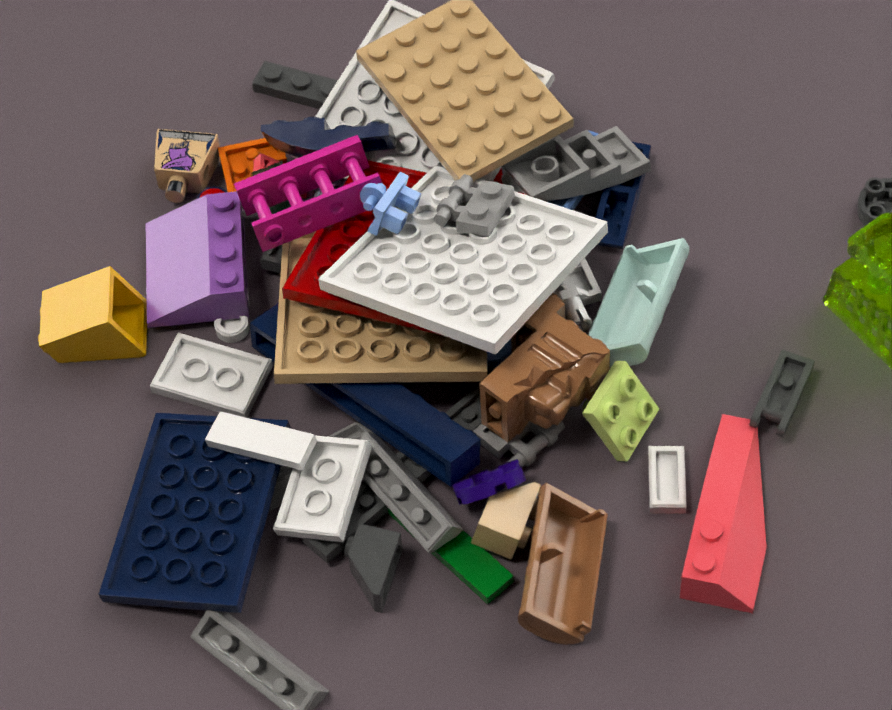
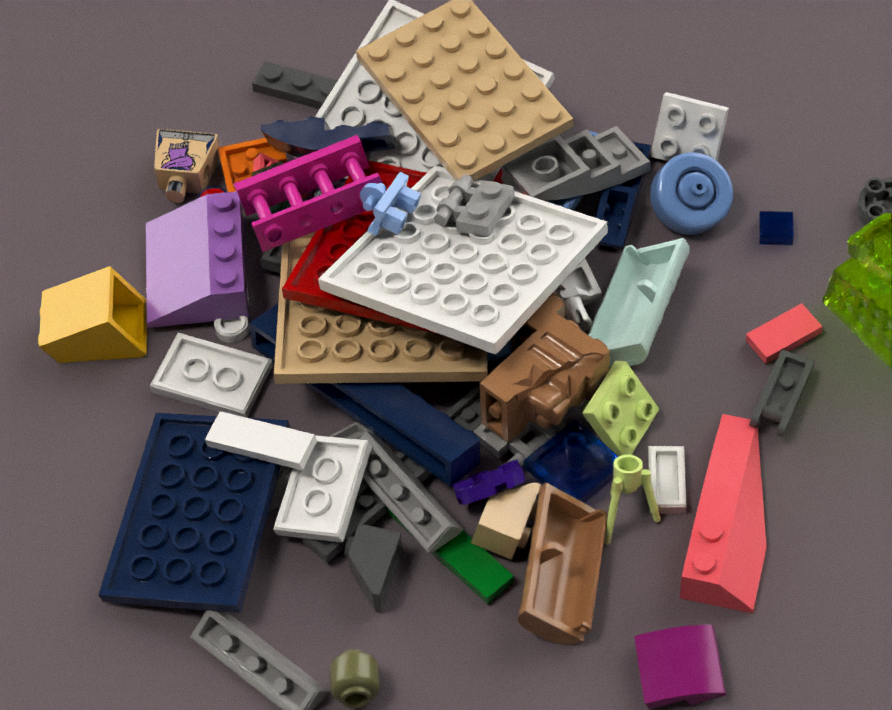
(354, 678): none -> olive head
(573, 462): none -> clear blue plate
(627, 477): none -> yellowish green plant
(679, 665): none -> magenta slope
(688, 127): none -> white plate
(691, 193): none -> medium blue wheel
(776, 228): none -> clear blue tile
(783, 333): none -> coral tile

